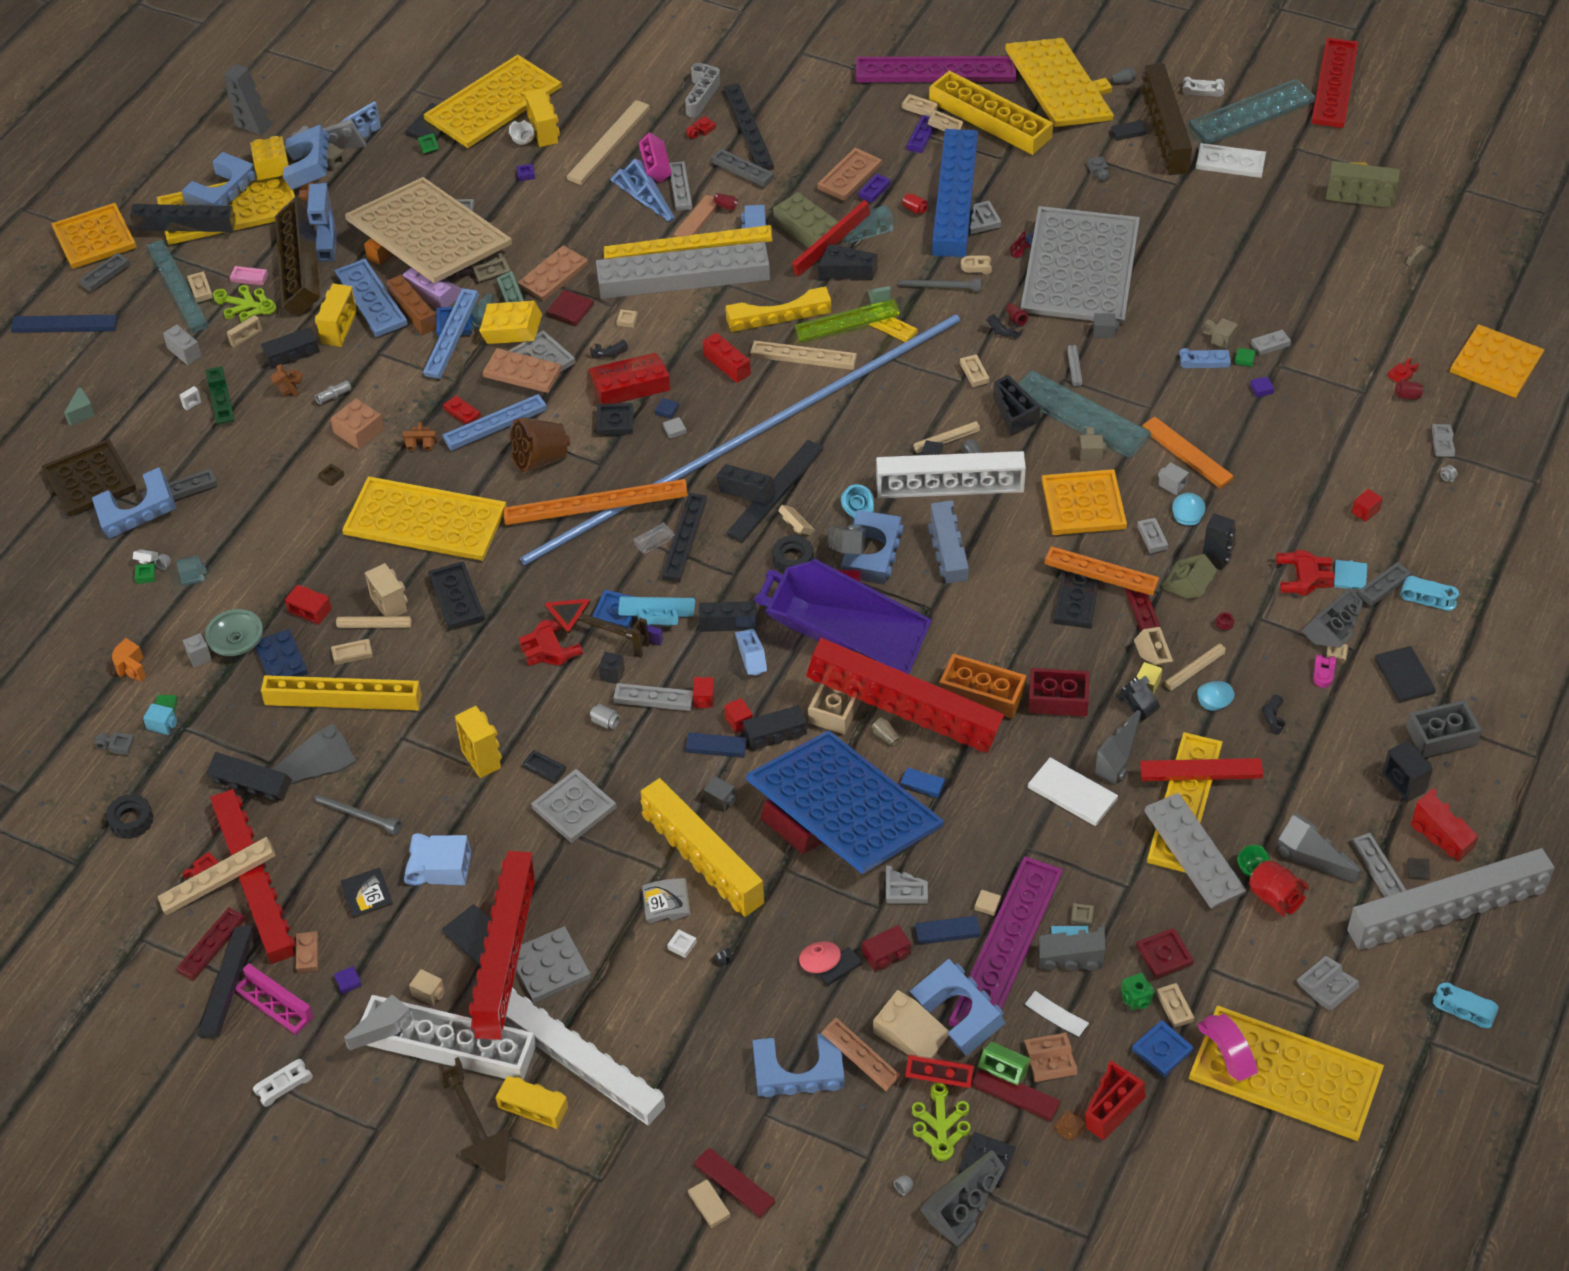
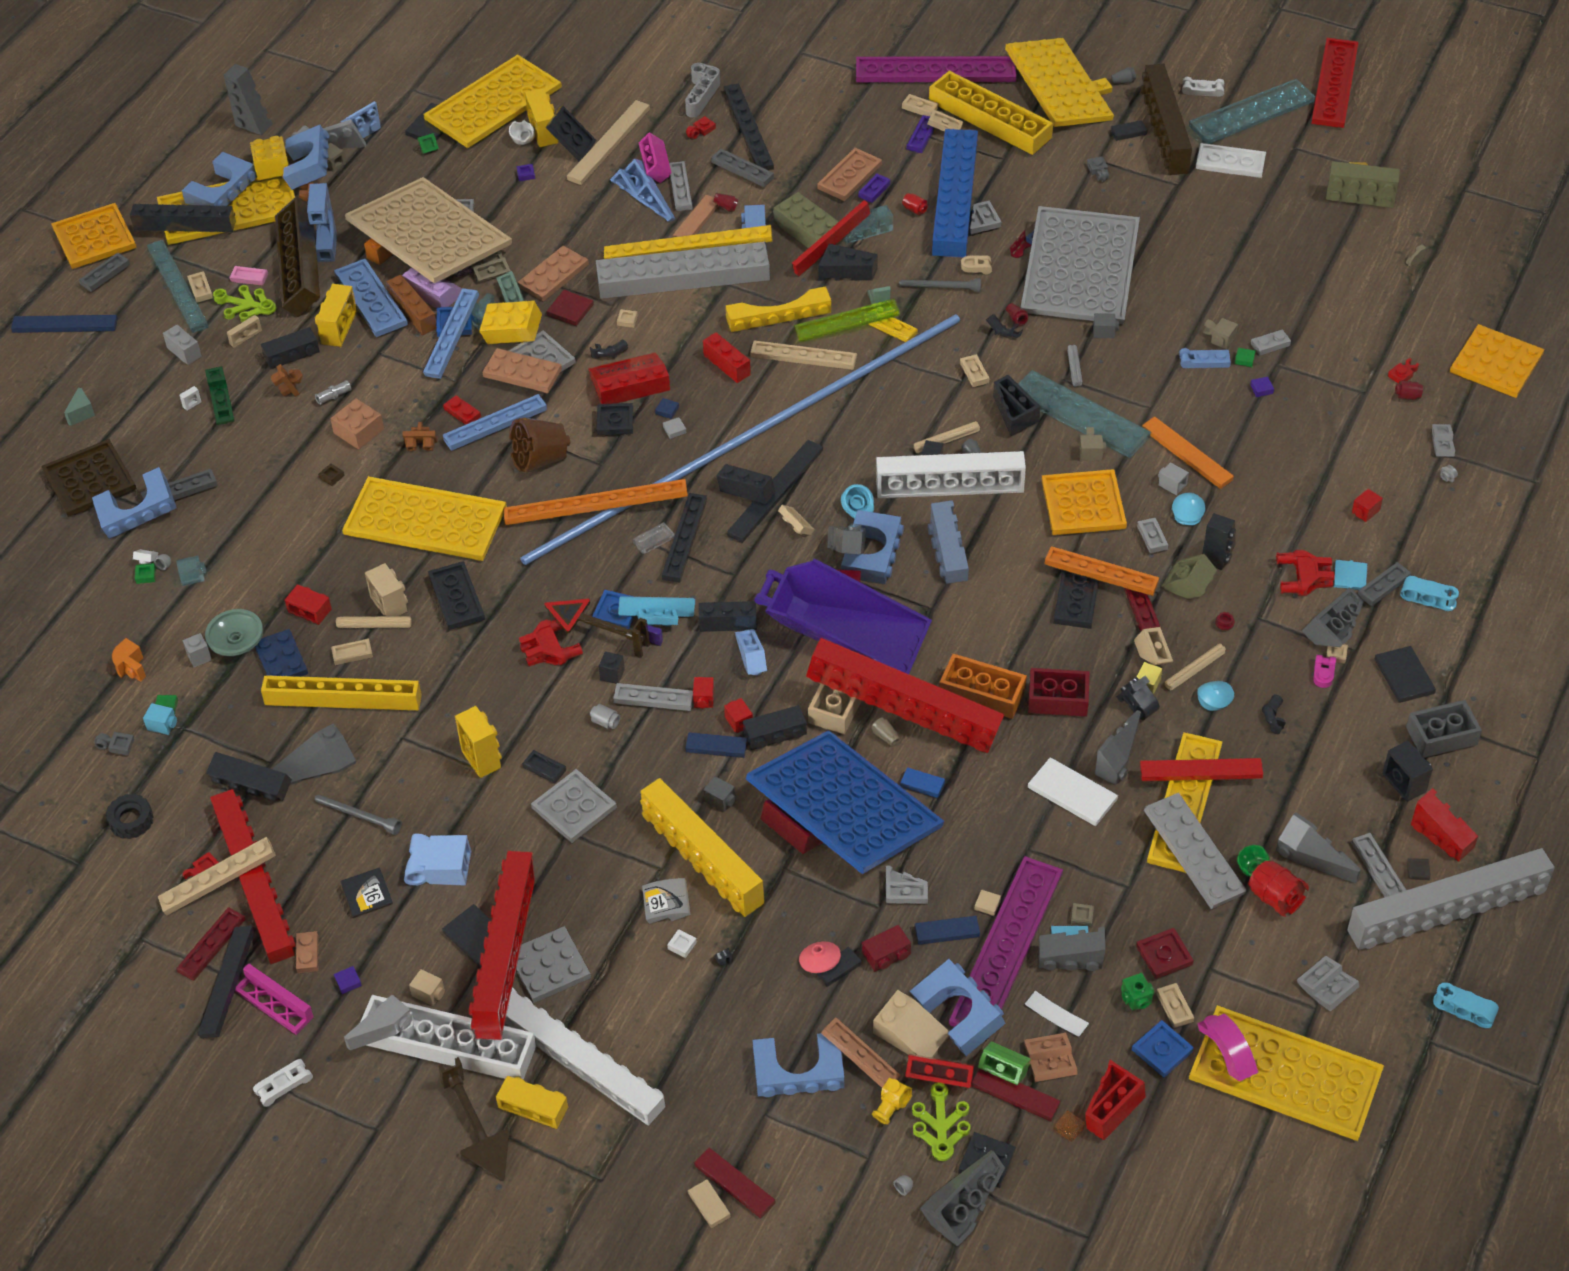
(570, 133): none -> black tile
(791, 543): black tyre -> none
(893, 1097): none -> yellow connector

